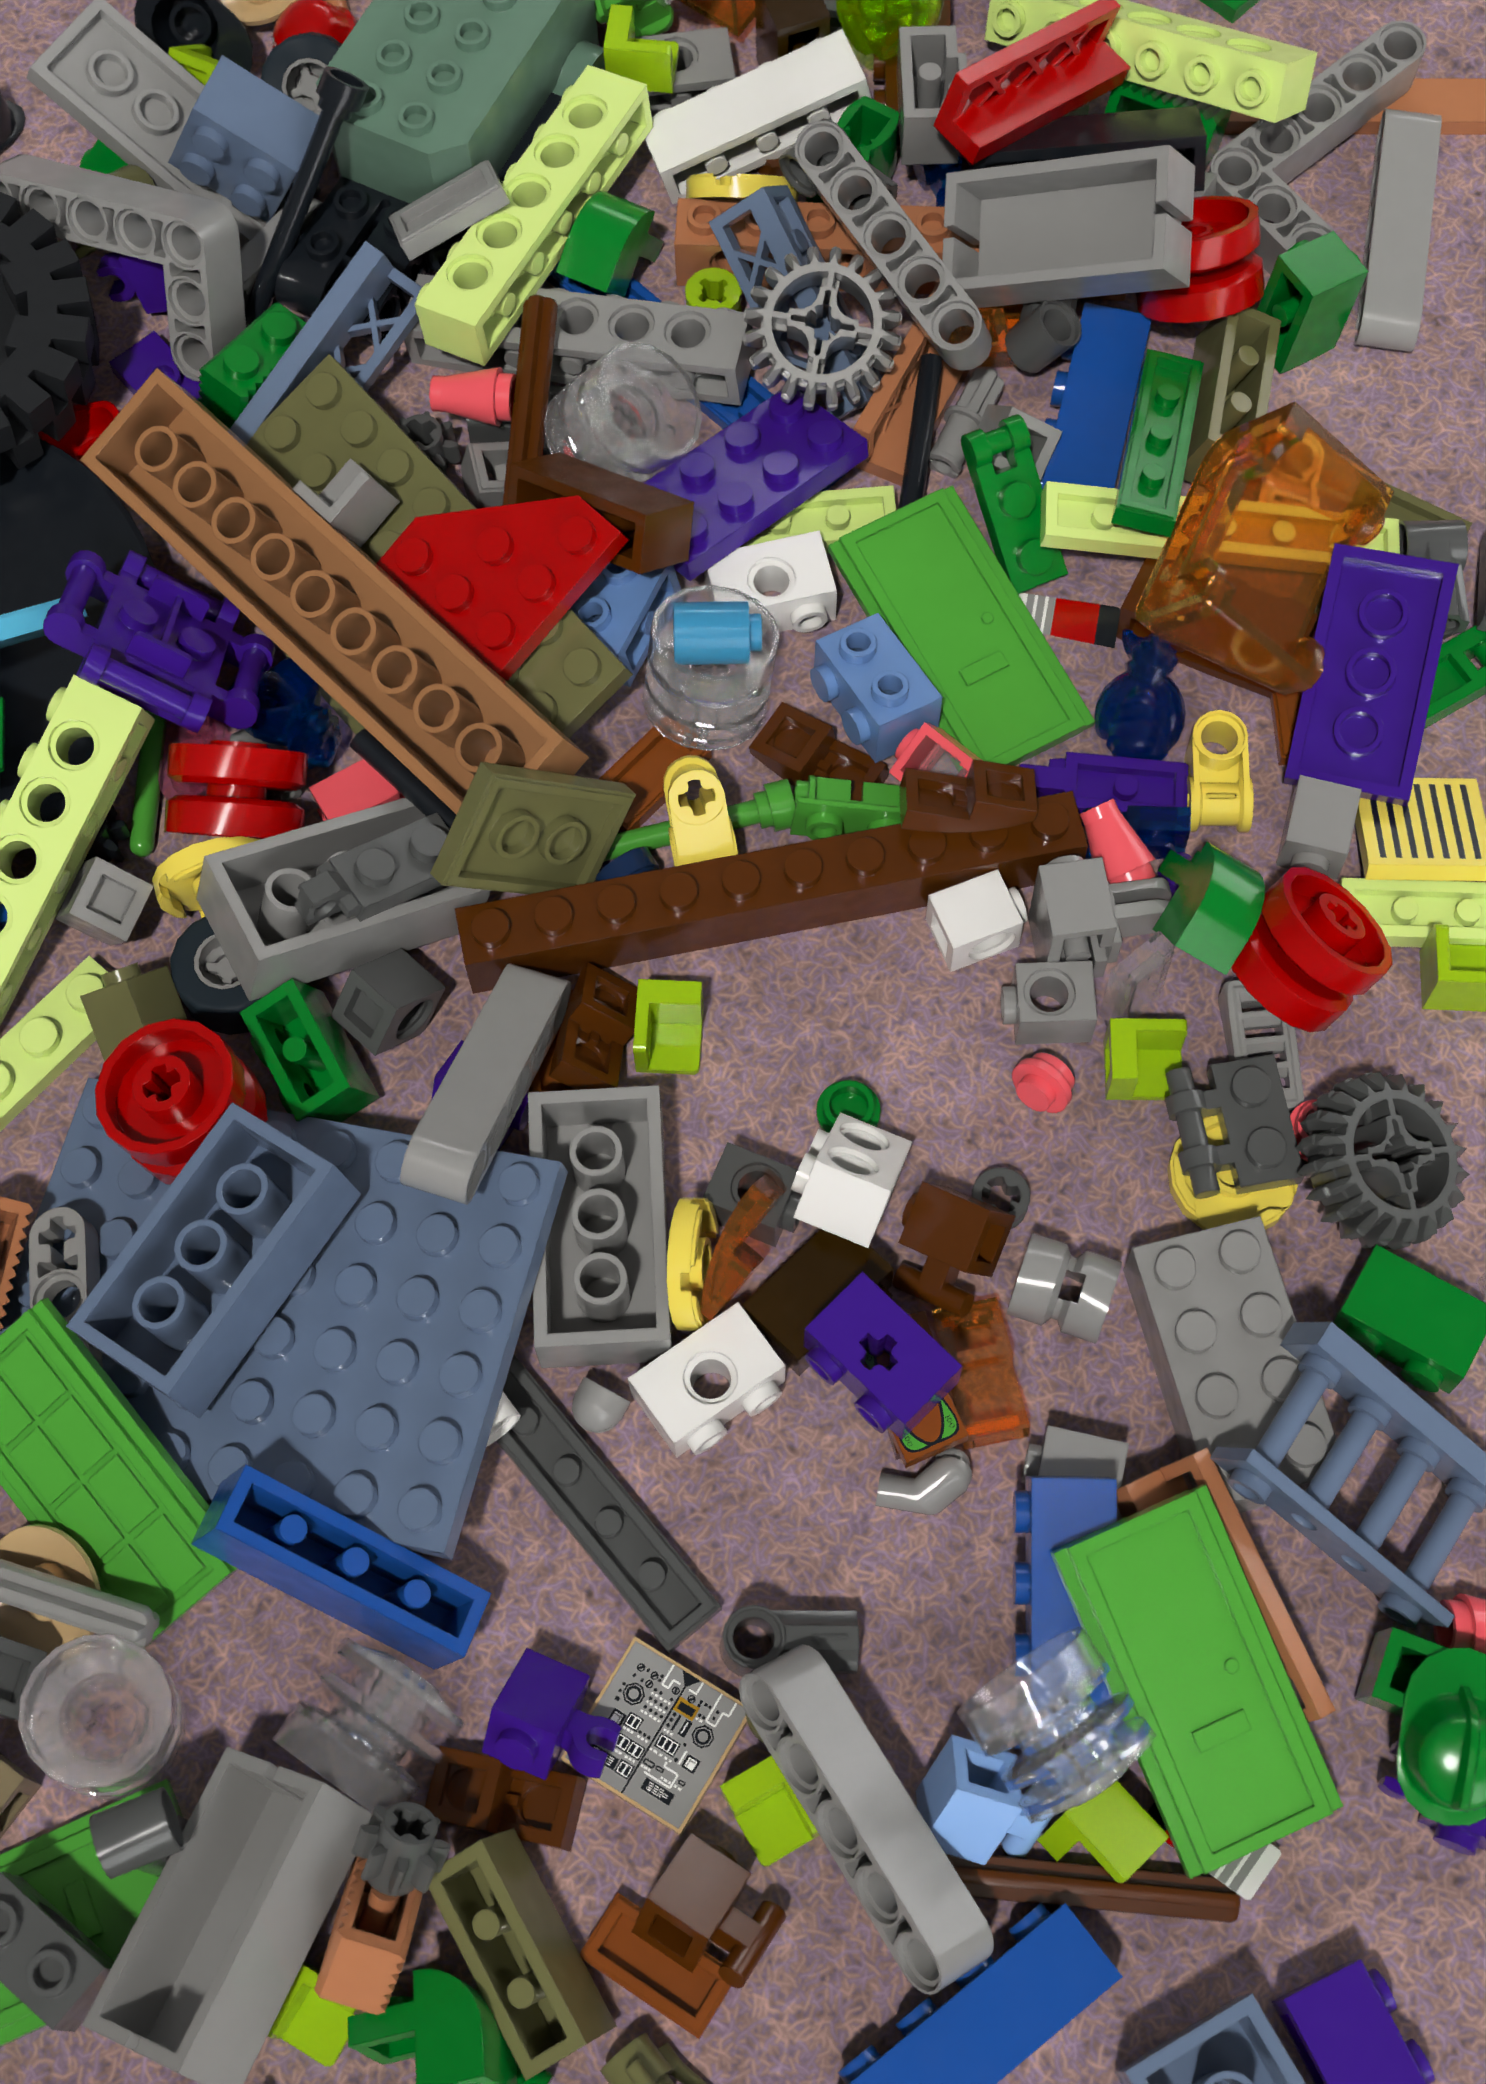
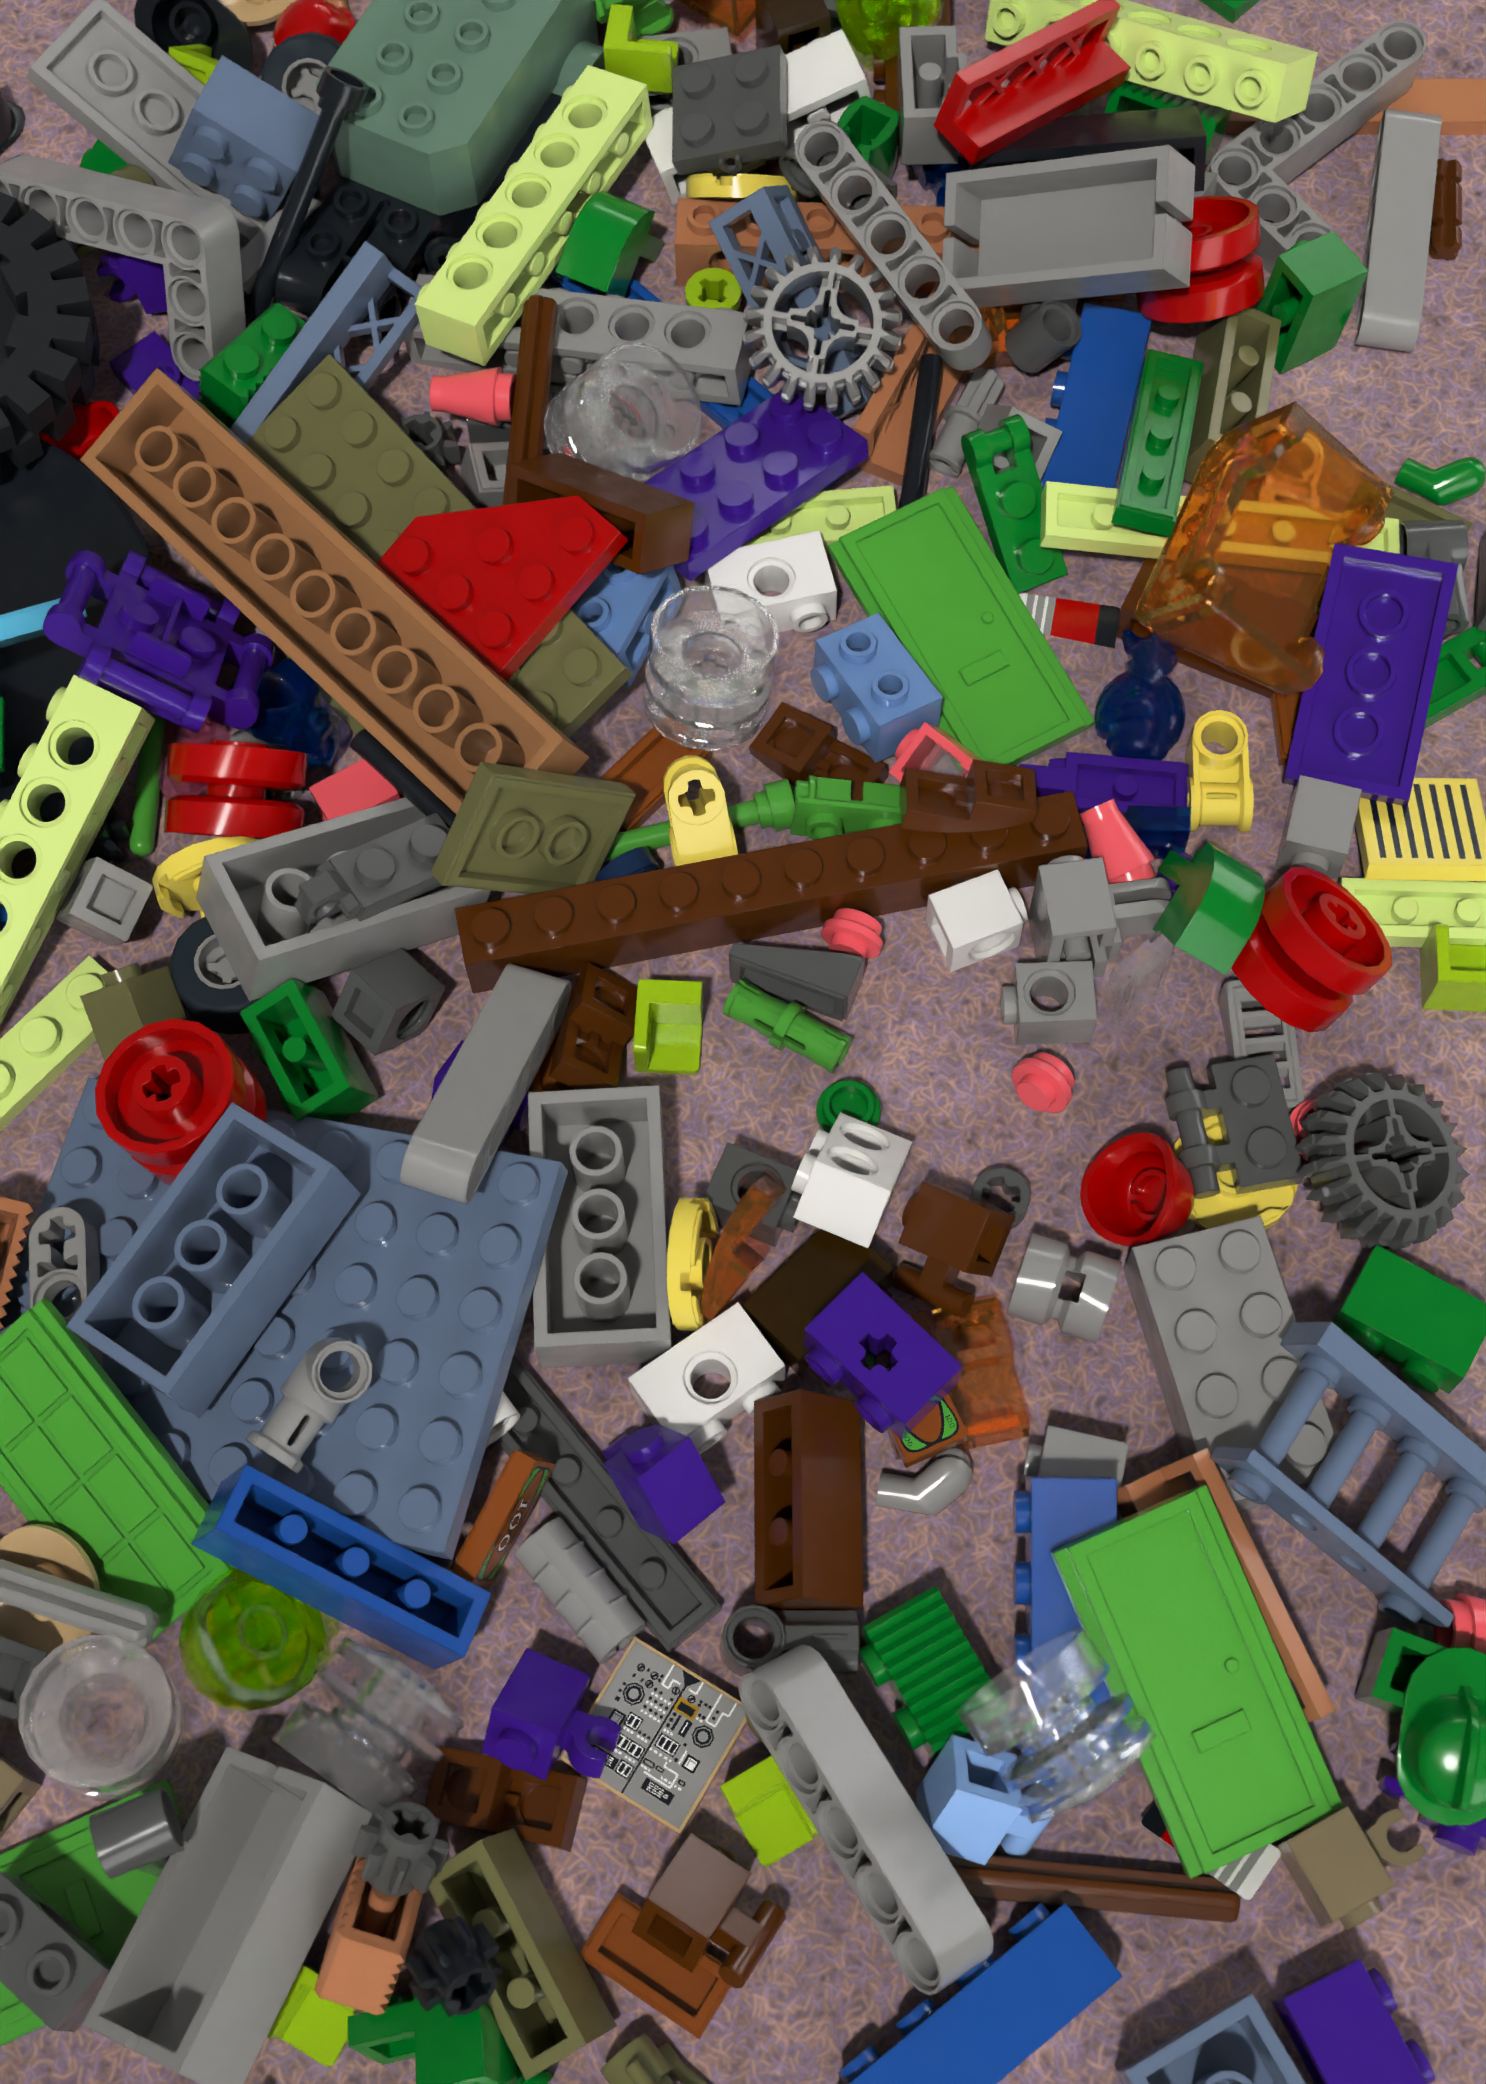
(249, 1643): none -> clear neon green cylinder
(309, 1403): none -> light grey connector
(351, 502): light grey panel -> none
(449, 209): light grey tile -> none
(454, 1966): none -> black gear
(502, 1517): none -> dark orange tile
(580, 1590): none -> light grey axle
(597, 1407): light grey hinge -> none
(662, 1481): none -> dark purple brick
(715, 632): dark azure brick -> none
(729, 110): none -> dark grey plate
(787, 1025): none -> bright green pin
(807, 1502): none -> reddish brown brick
(812, 978): none -> dark grey slope
(853, 933): none -> coral plate
(926, 1666): none -> green brick
(1111, 1829): lime panel -> none
(1137, 1191): none -> red helmet
(1140, 1055): lime panel -> none
(1343, 1866): none -> dark tan brick
(1445, 483): none -> green arm
(1447, 211): none -> reddish brown axle

